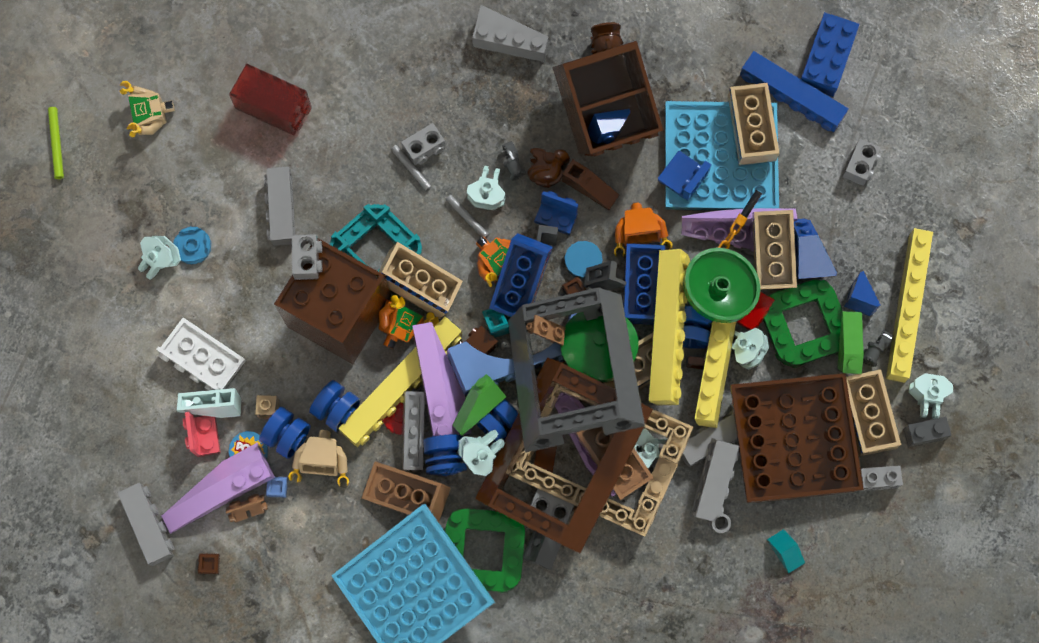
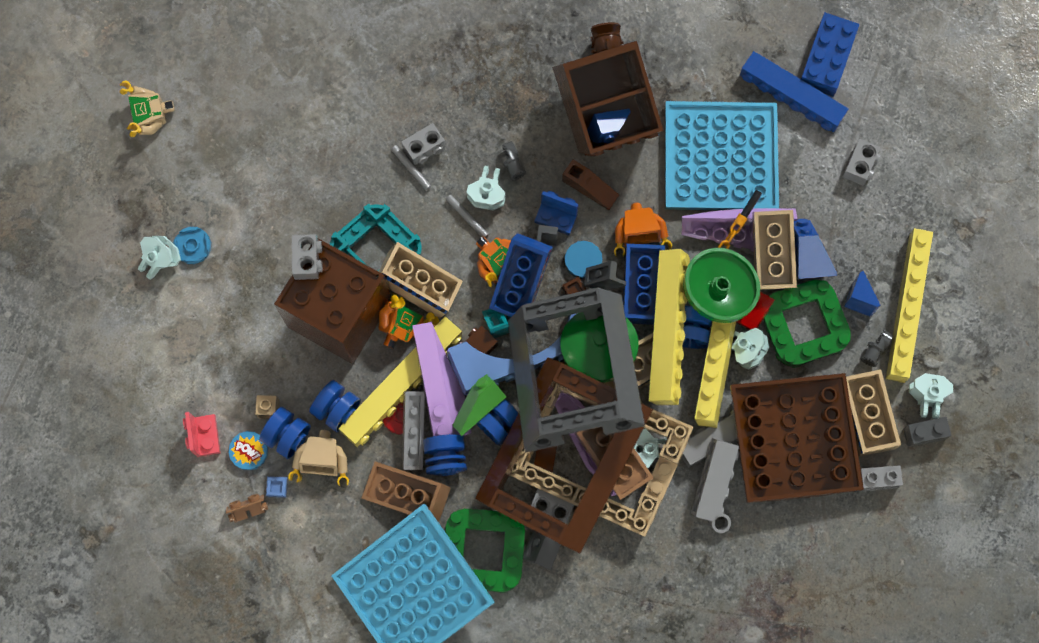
(55, 143): lime piece -> none
(145, 524): light grey brick -> none
(200, 356): white bracket -> none
(208, 563): reddish brown tile -> none
(211, 403): light aqua slope -> none
(222, 485): lavender wedge -> none
(270, 99): clear red brick -> none
(280, 205): light grey brick -> none
(478, 454): light aqua hinge -> none
(507, 36): light grey wedge -> none
(547, 166): reddish brown helmet -> none
(547, 330): medium nougat hinge -> none
(684, 175): blue bracket -> none
(695, 362): reddish brown tile -> none
(753, 124): tan brick -> none
(786, 550): teal slope -> none
(851, 343): bright green slope -> none

